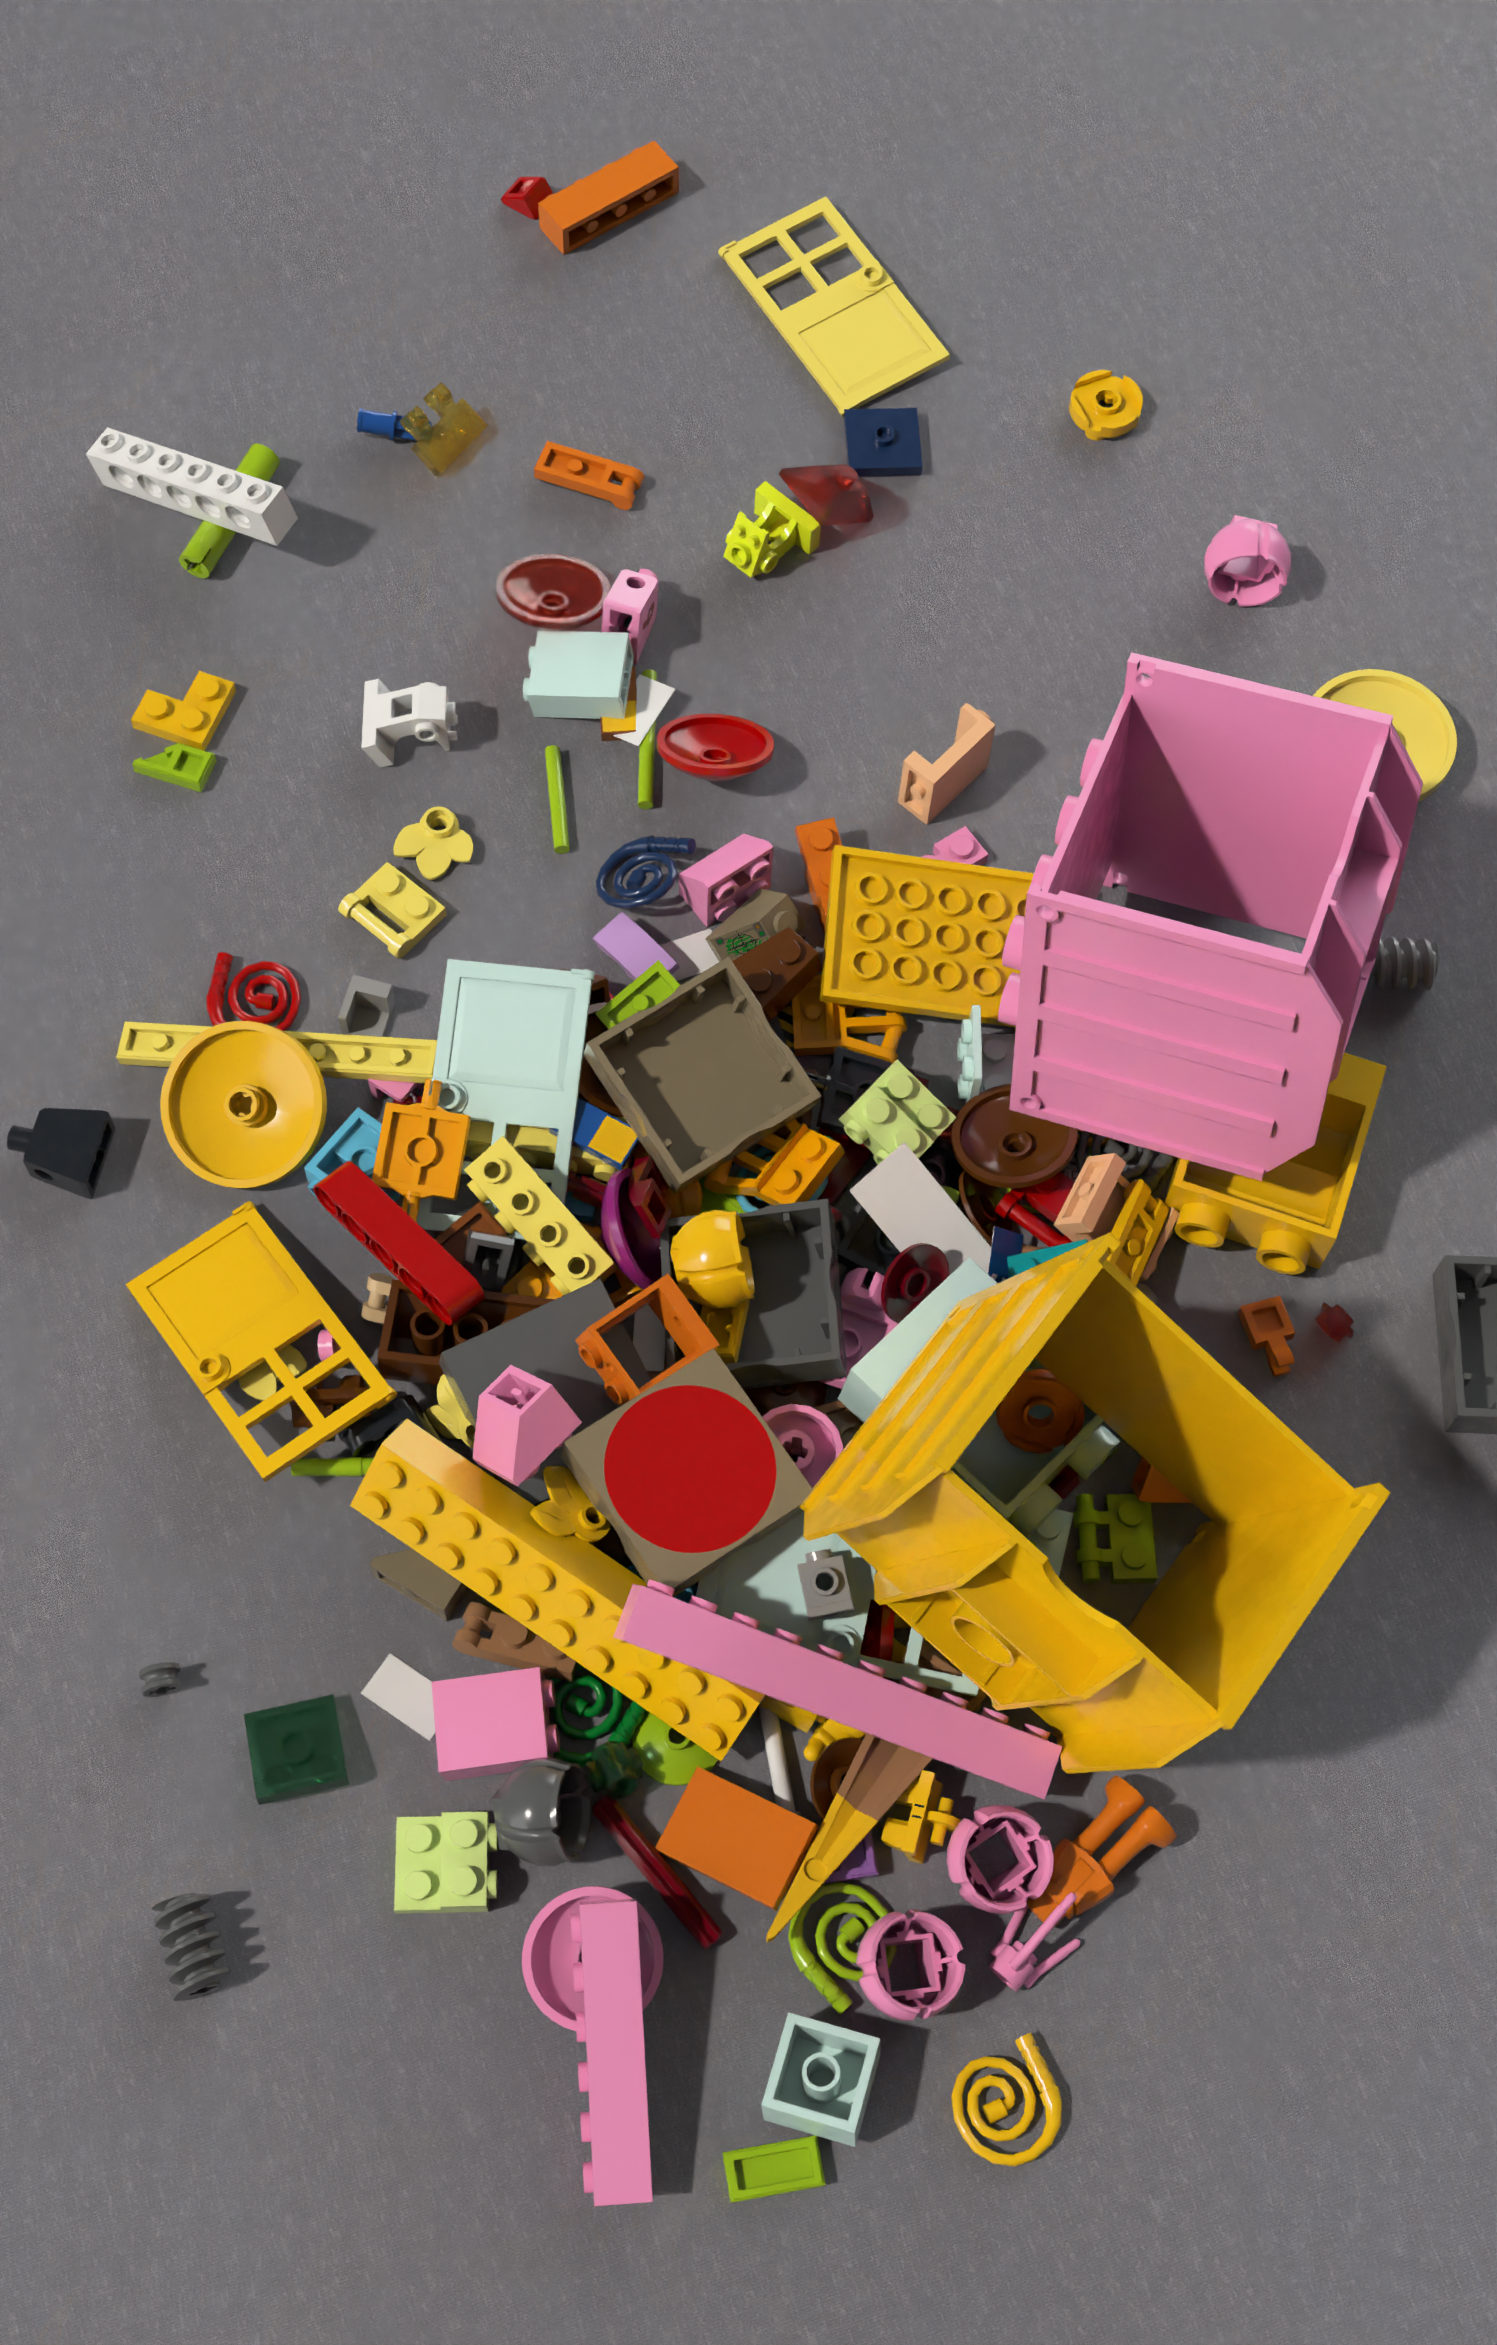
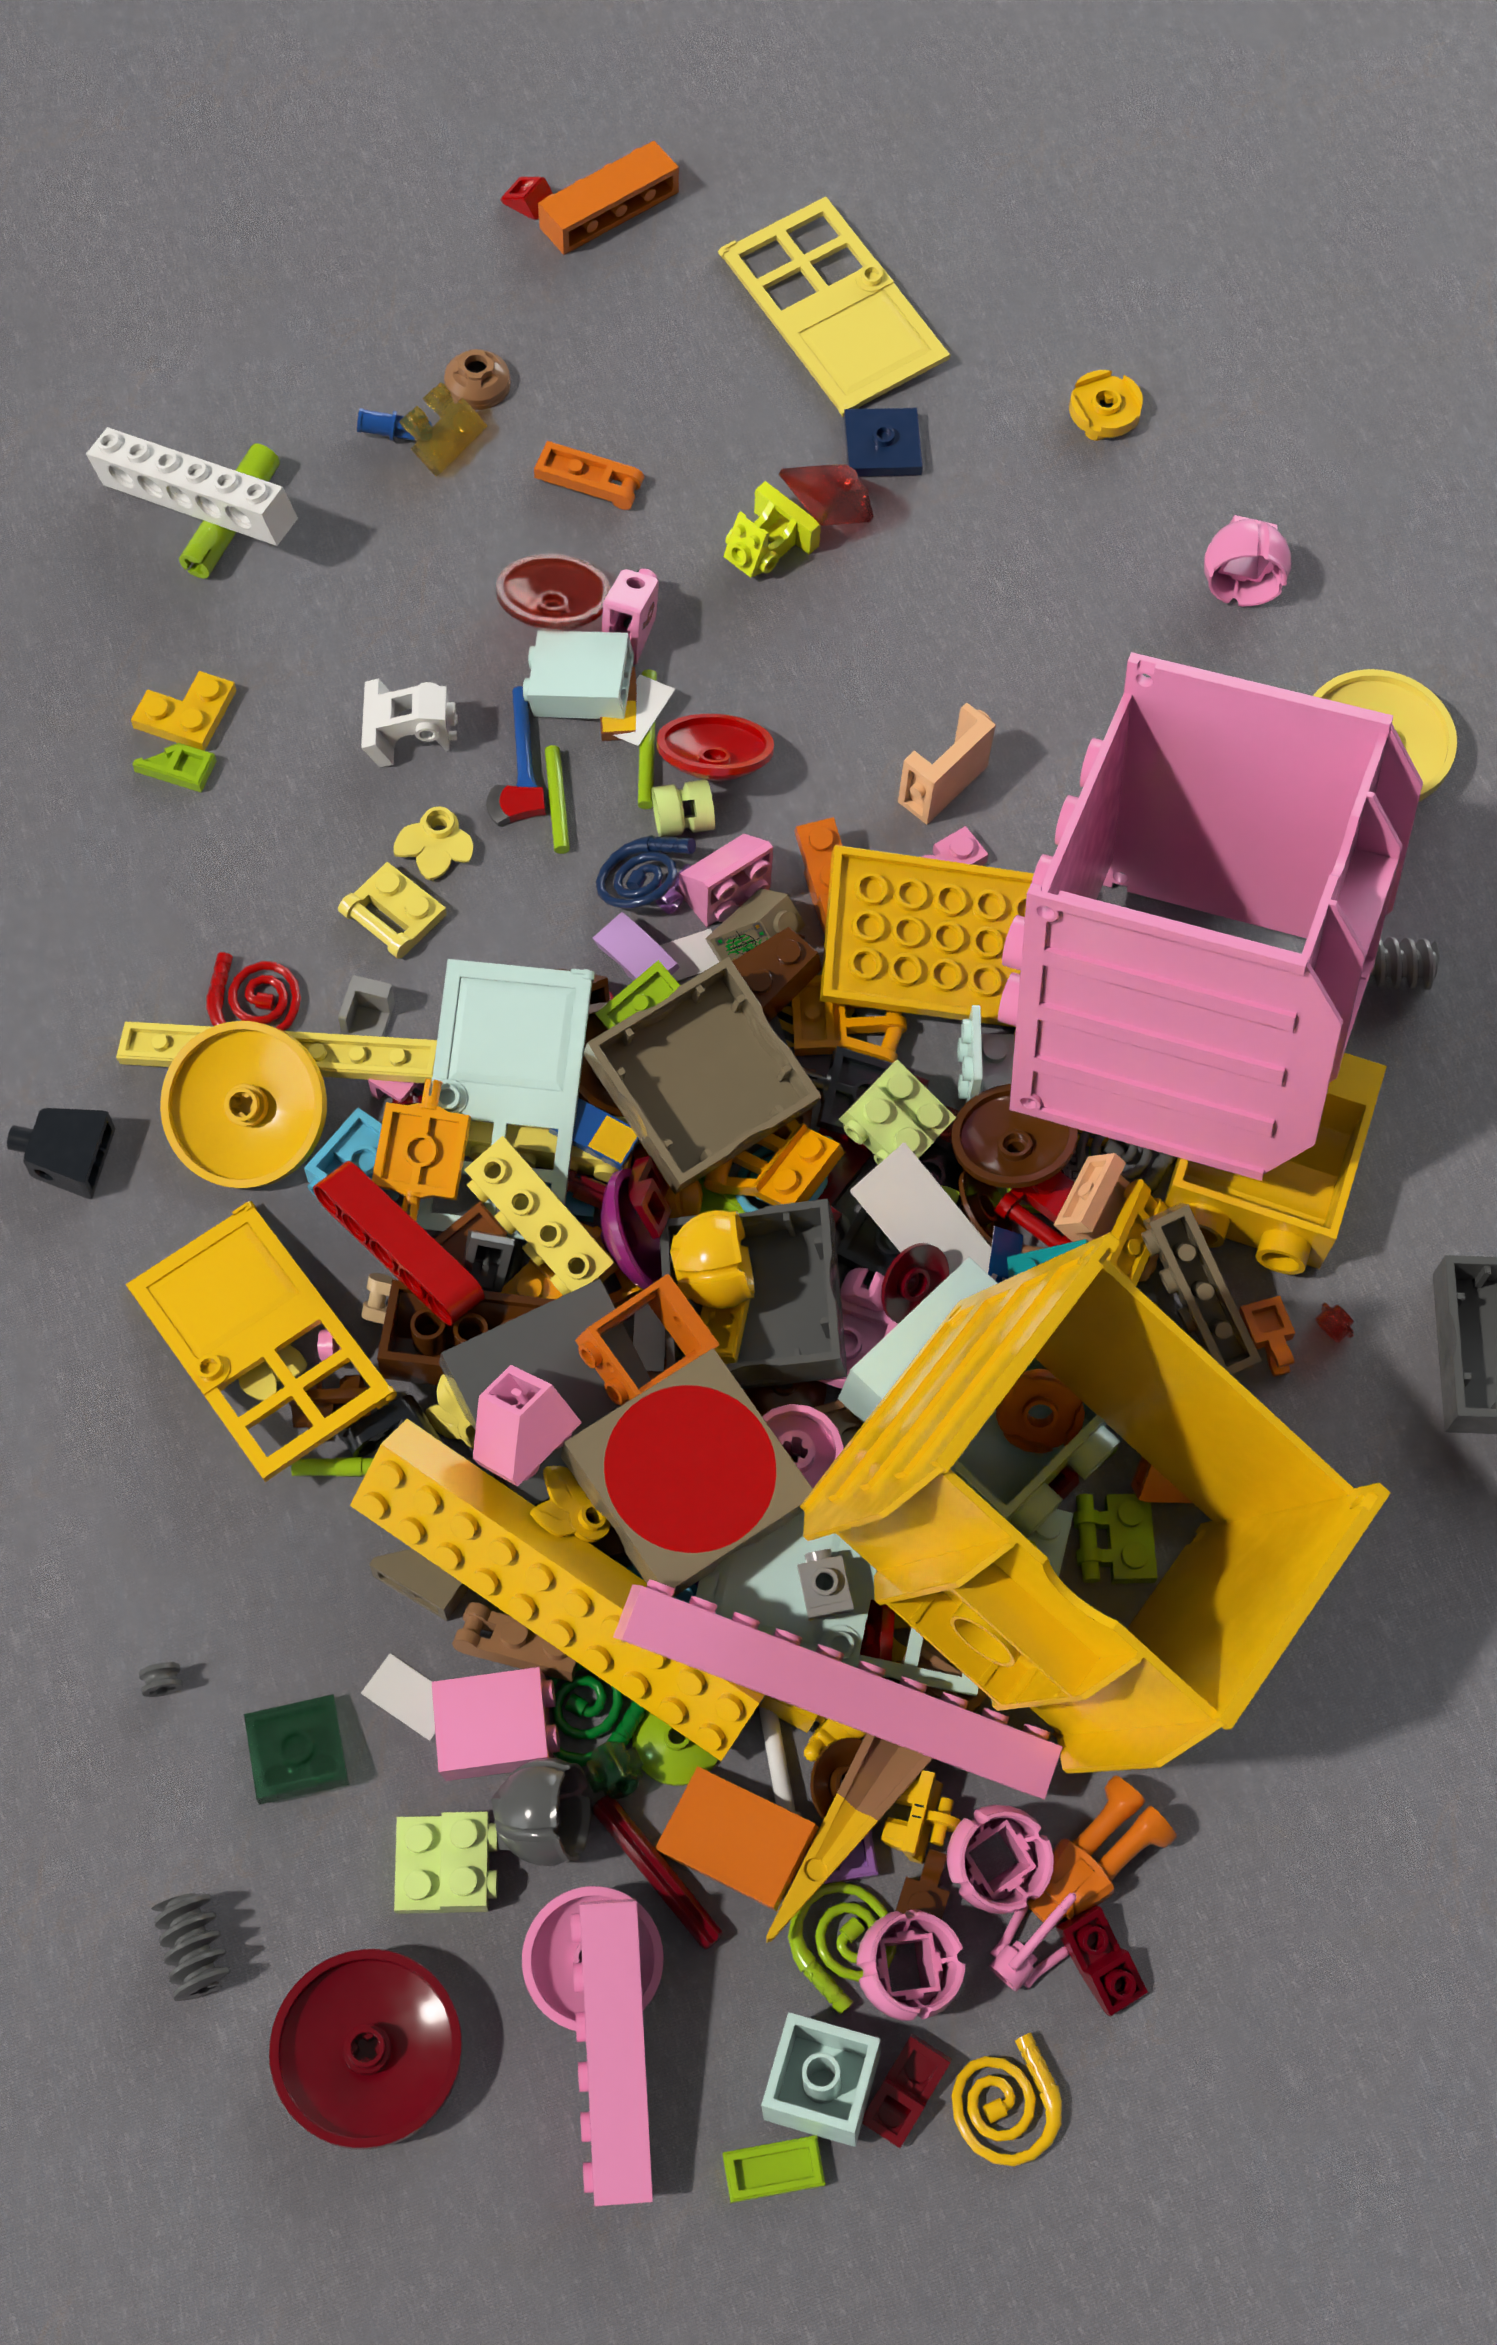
(365, 2049): none -> dark red dish
(478, 389): none -> medium nougat piece
(525, 800): none -> piece
(670, 812): none -> yellowish green wheel
(672, 899): none -> medium lavender hand
(906, 2090): none -> dark red slope
(924, 1893): none -> reddish brown plate
(1101, 1961): none -> dark red slope
(1200, 1287): none -> dark tan brick

